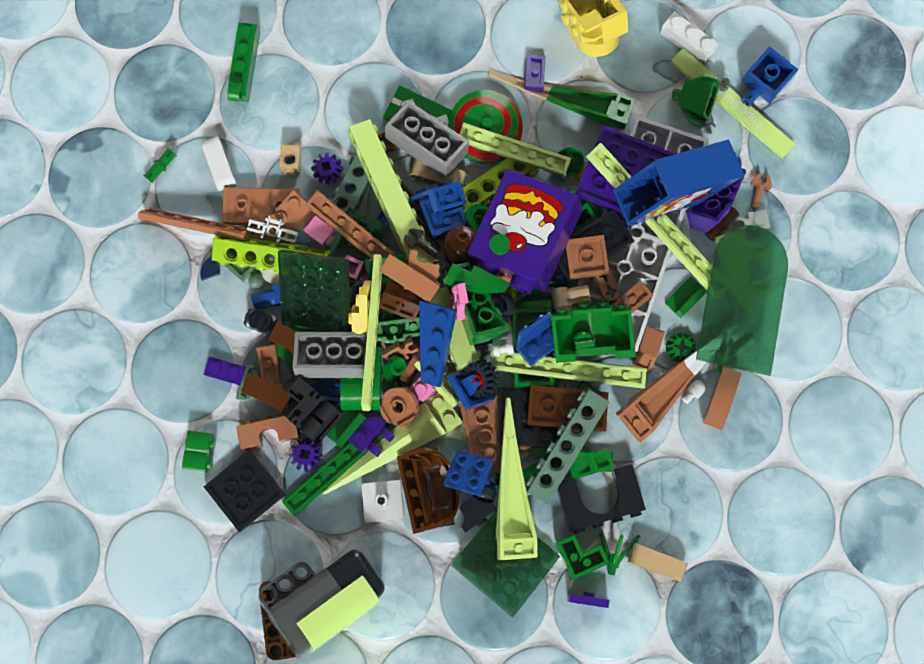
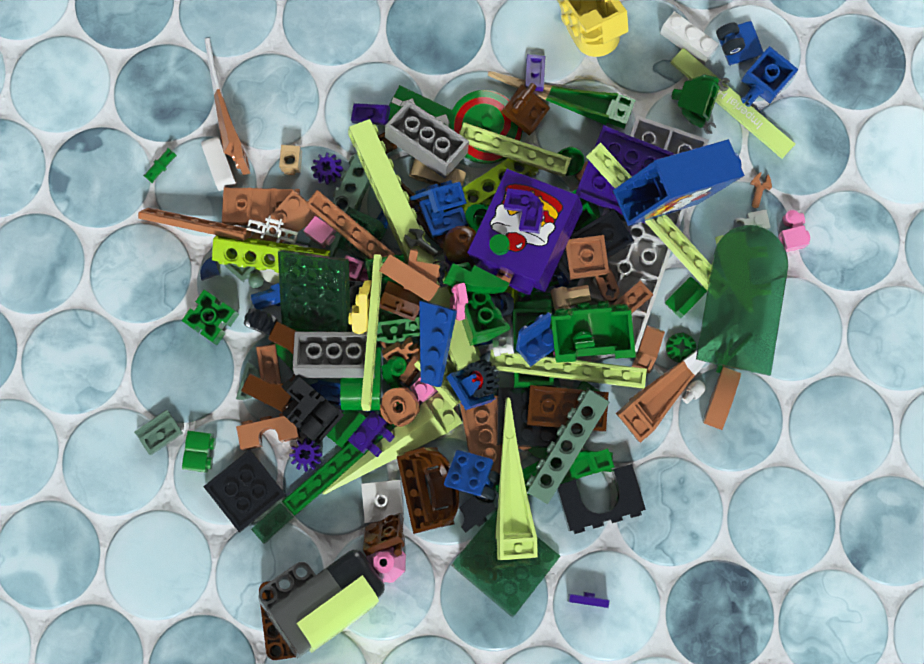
(158, 432): none -> sand green plate
(207, 306): none -> green brick
(224, 371): dark purple plate -> none
(230, 141): none -> nougat plate
(243, 62): green hinge -> none
(272, 523): none -> clear green plate
(376, 113): none -> dark purple plate
(384, 534): none -> reddish brown plate
(395, 564): none -> bright pink cone
(525, 108): none -> reddish brown plate
(529, 205): none -> dark purple plate
(579, 562): green brick -> none
(614, 558): green plant -> none
(657, 562): tan beam -> none
(714, 209): dark purple wedge -> none
(722, 225): reddish brown pin -> none
(739, 42): none -> blue plate
(796, 236): none -> bright pink brick

